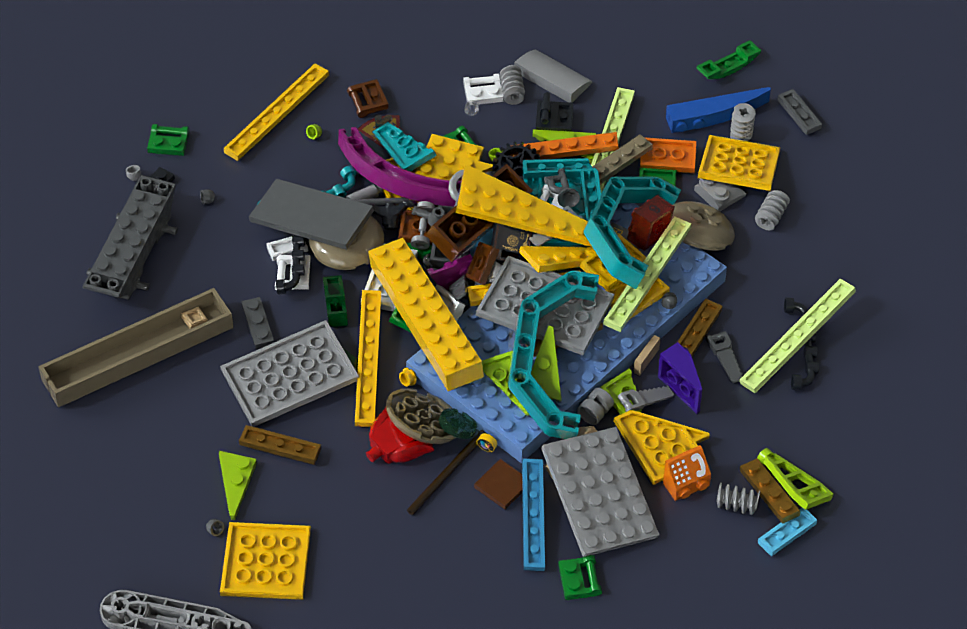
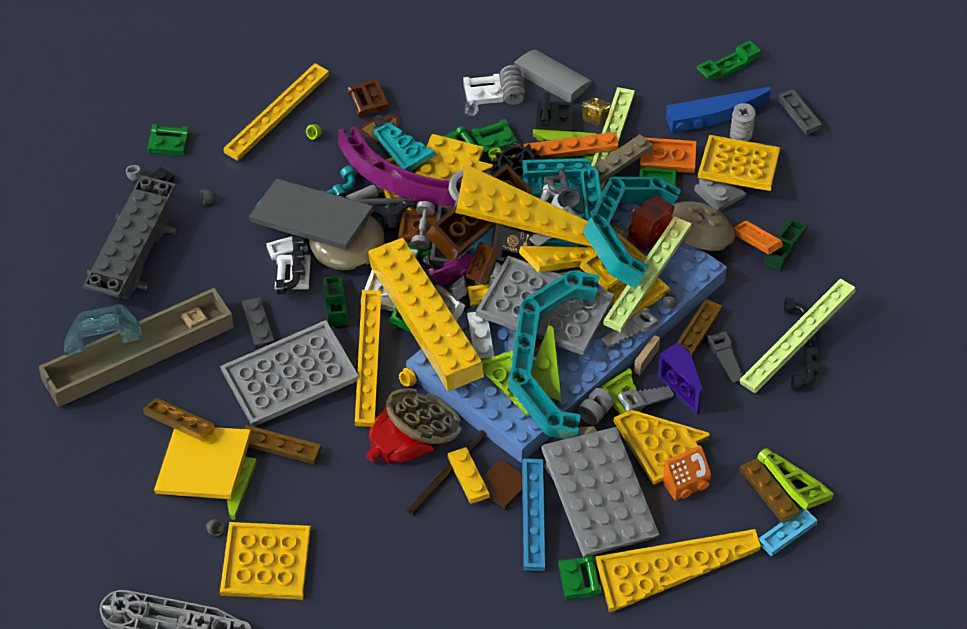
(101, 321): none -> clear light blue windscreen
(179, 419): none -> pearl gold plate
(205, 466): none -> yellow tile
(436, 214): dark grey bar -> none
(457, 424): clear green tile -> none
(468, 475): none -> yellow plate
(480, 336): none -> white plate
(487, 442): tile -> none
(496, 140): none -> green plate
(593, 110): none -> clear yellow slope
(632, 327): none -> light grey piece
(650, 570): none -> yellow wing
(737, 499): light grey piece -> none
(757, 237): none -> orange plate
(772, 209): light grey piece -> none
(790, 236): none -> dark green slope

